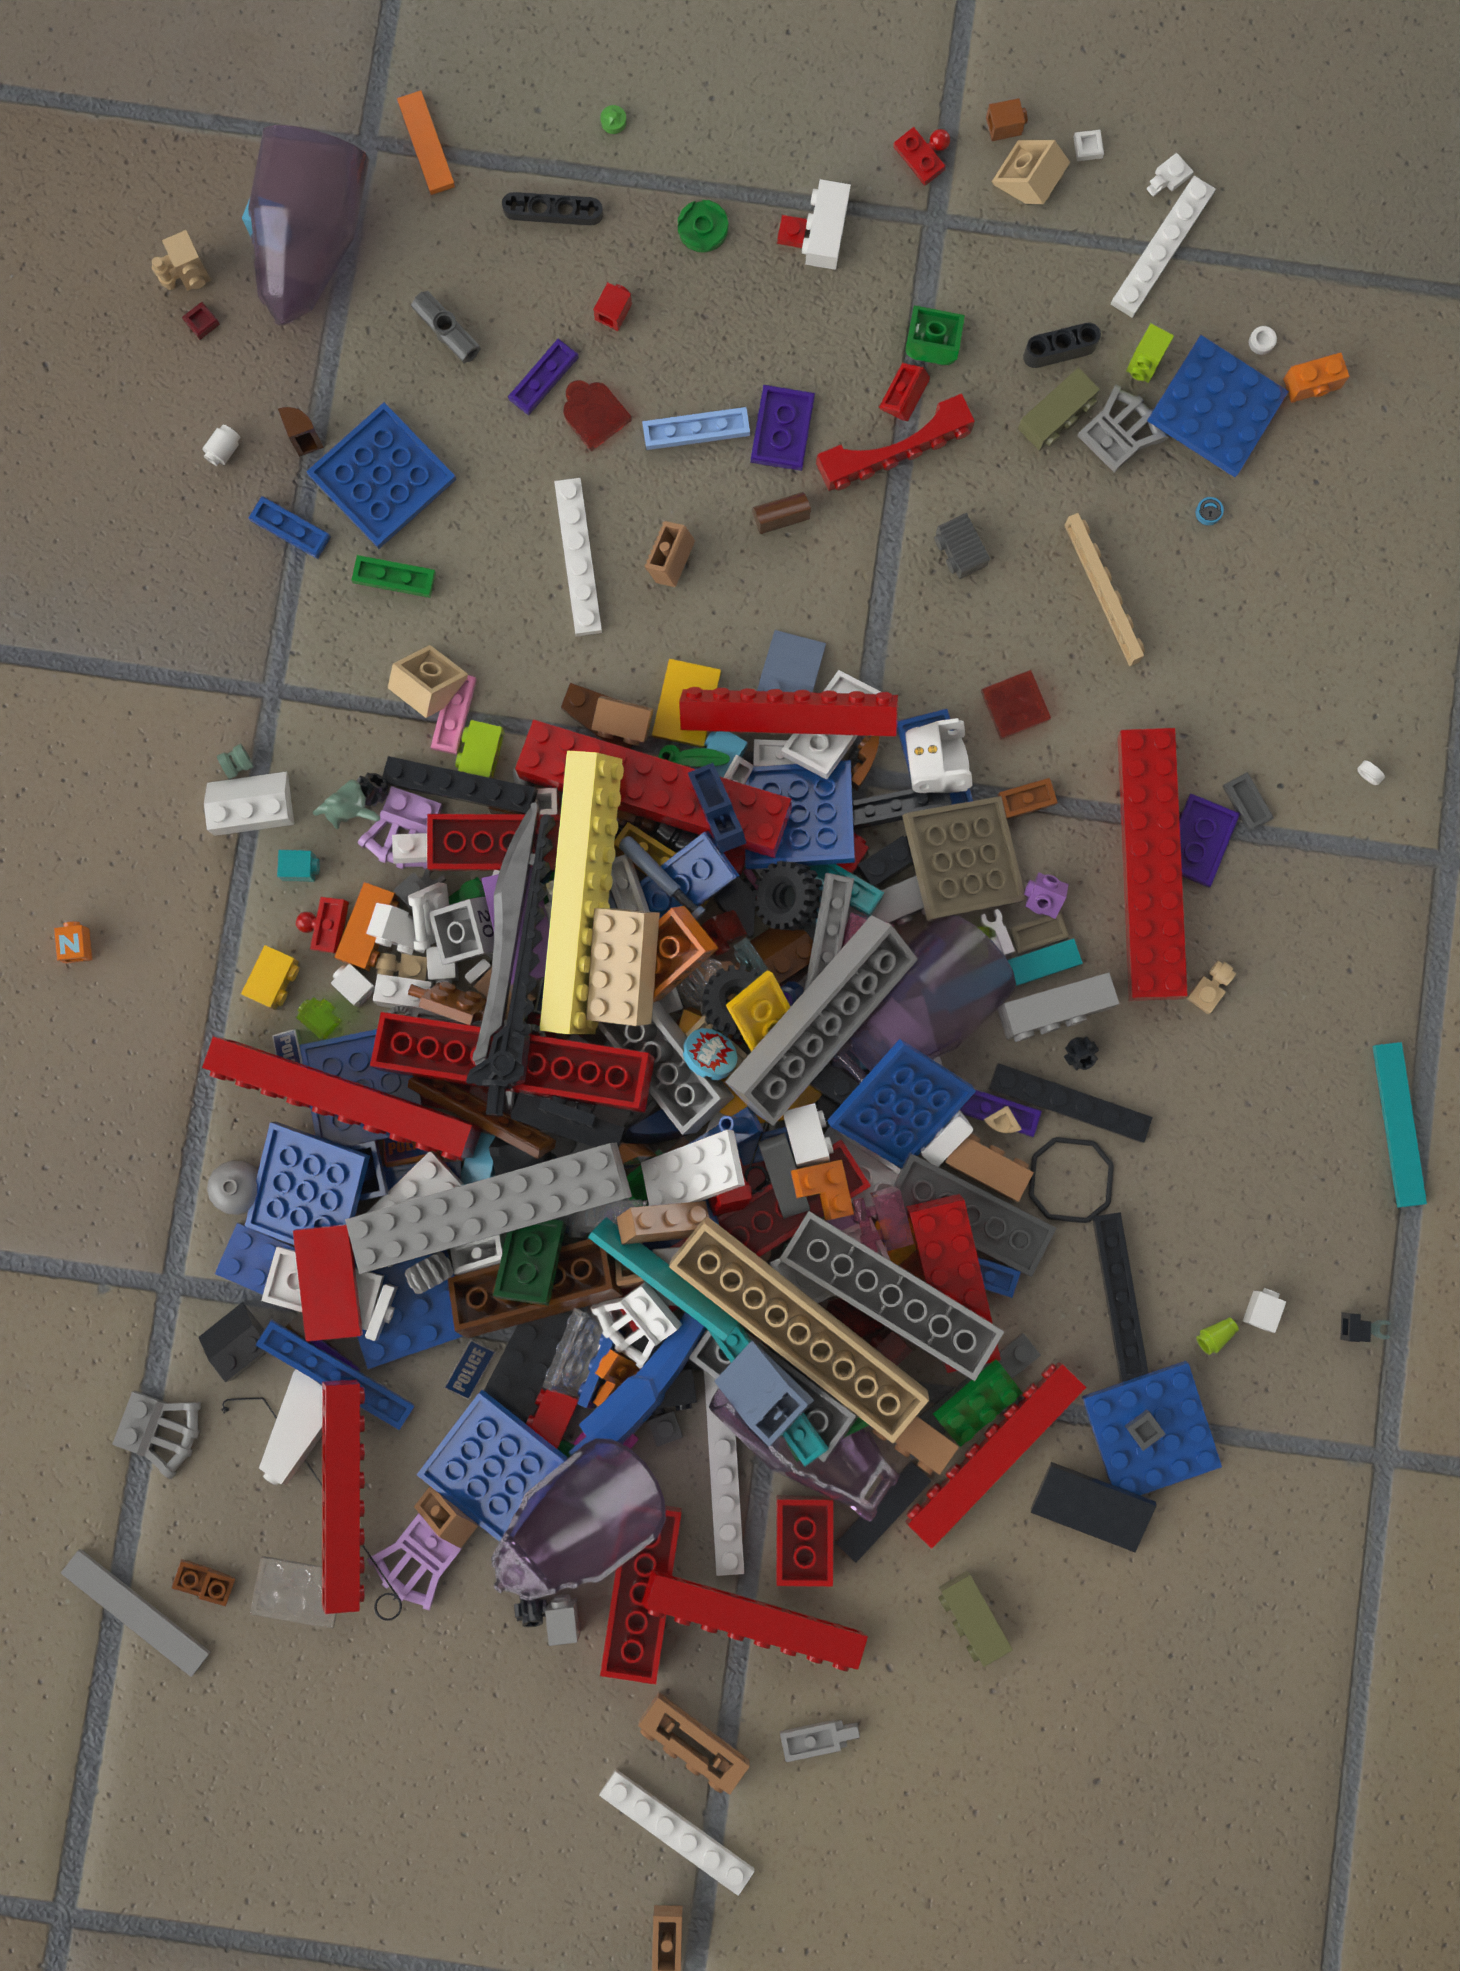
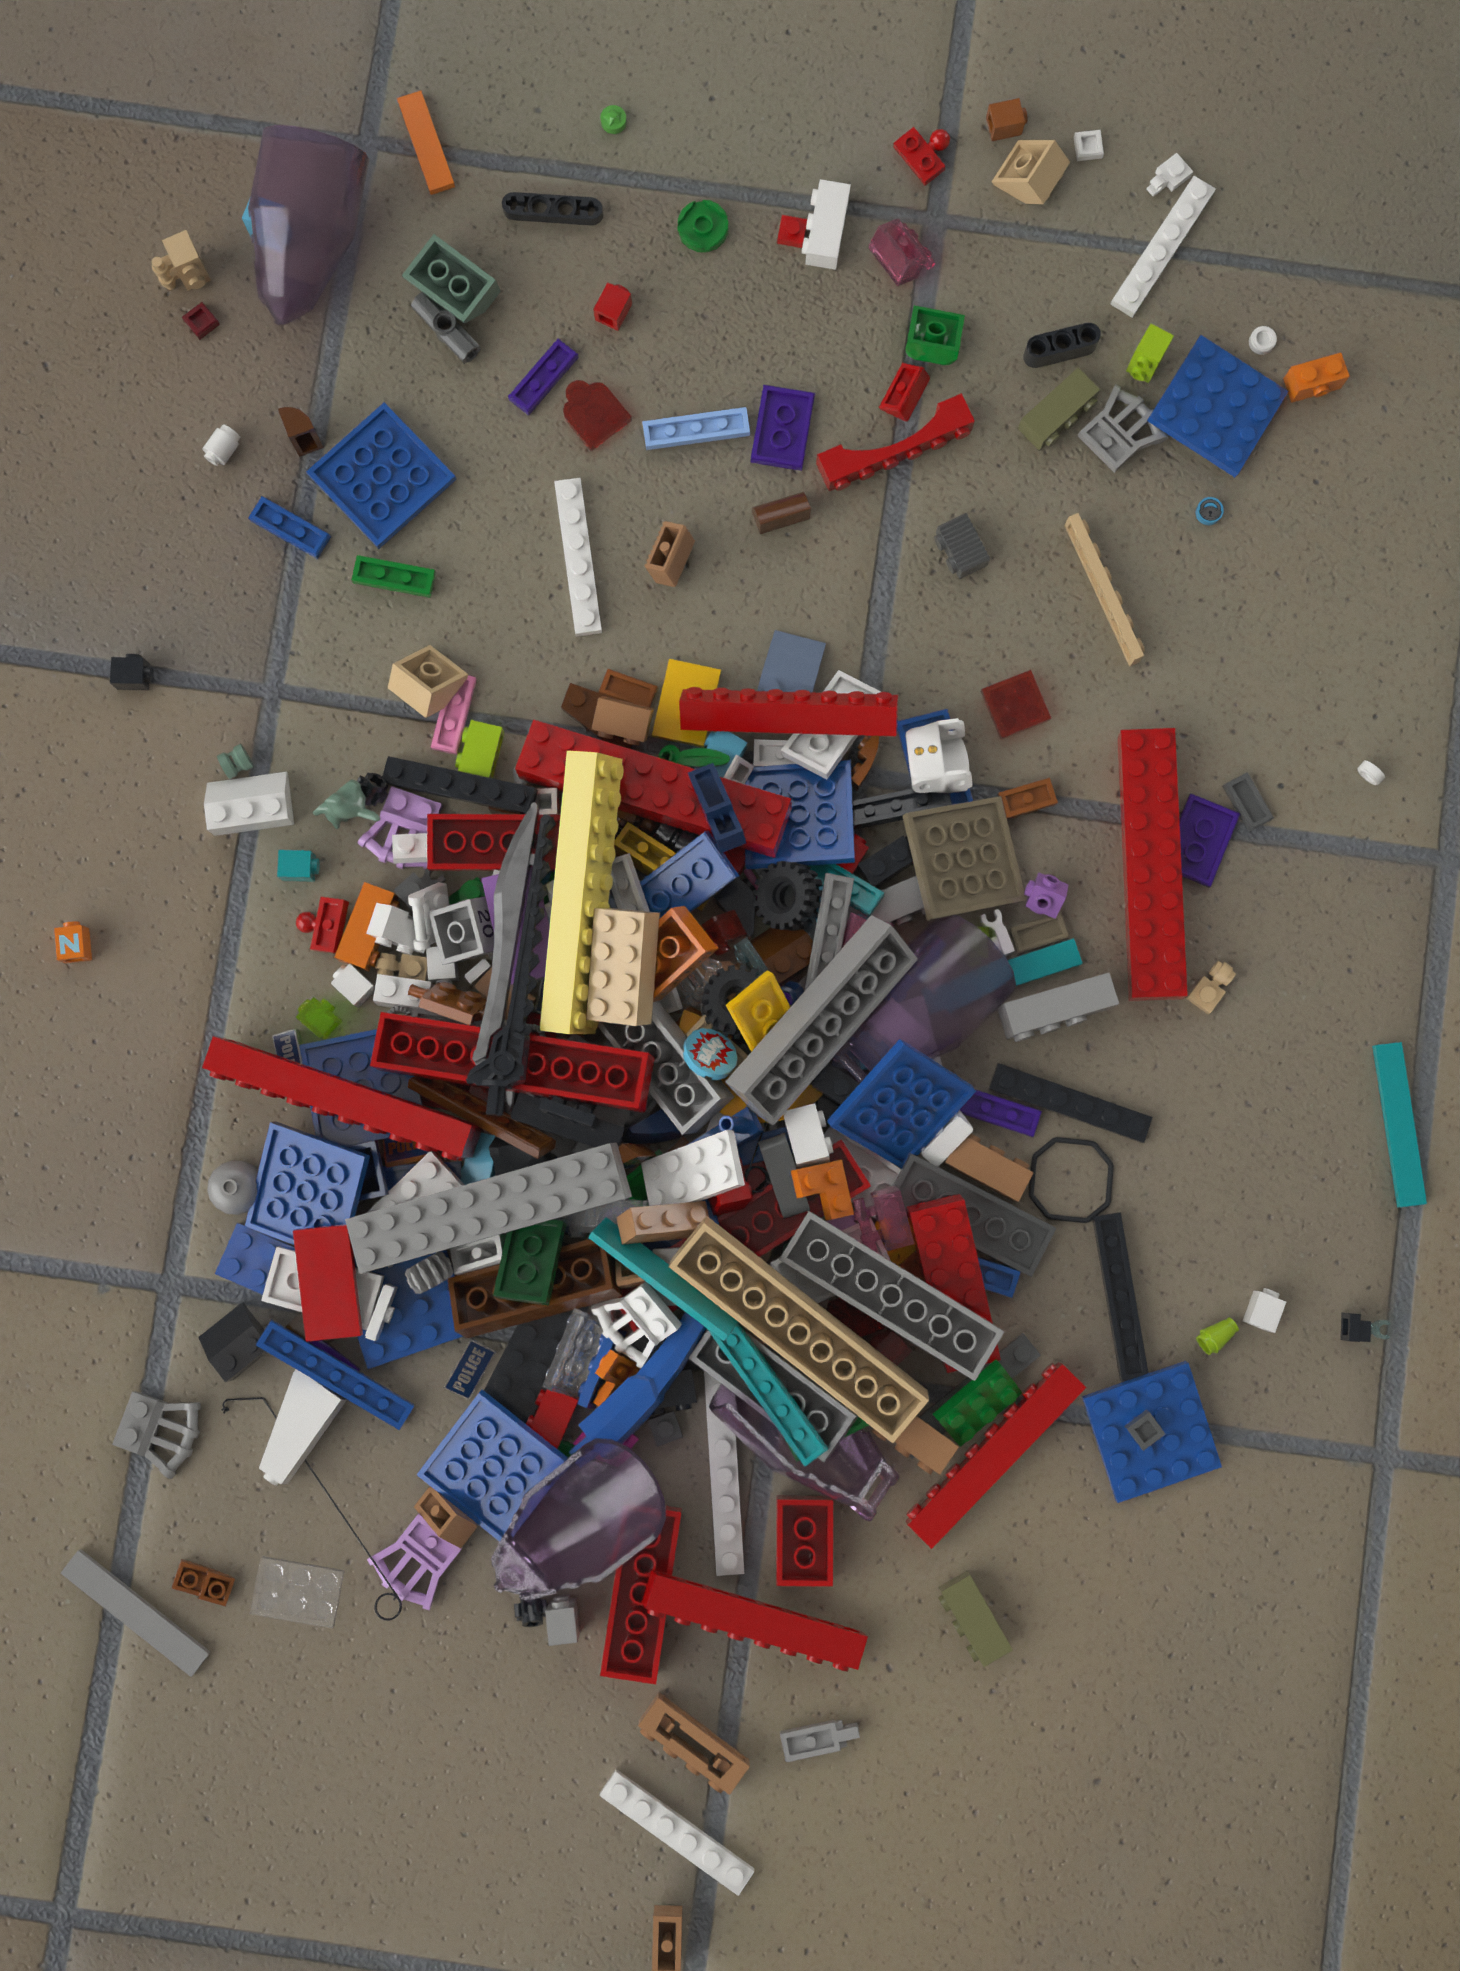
(130, 672): none -> black brick
(271, 977): yellow brick -> none
(342, 1496): red brick -> none
(452, 280): none -> sand green slope
(628, 688): none -> dark orange tile
(657, 874): sand blue piece -> none
(763, 1393): sand blue slope -> none
(864, 1533): black tile -> none
(900, 252): none -> clear pink brick
(1003, 1121): tan tile -> none
(1081, 1053): black gear -> none
(1093, 1507): black tile -> none

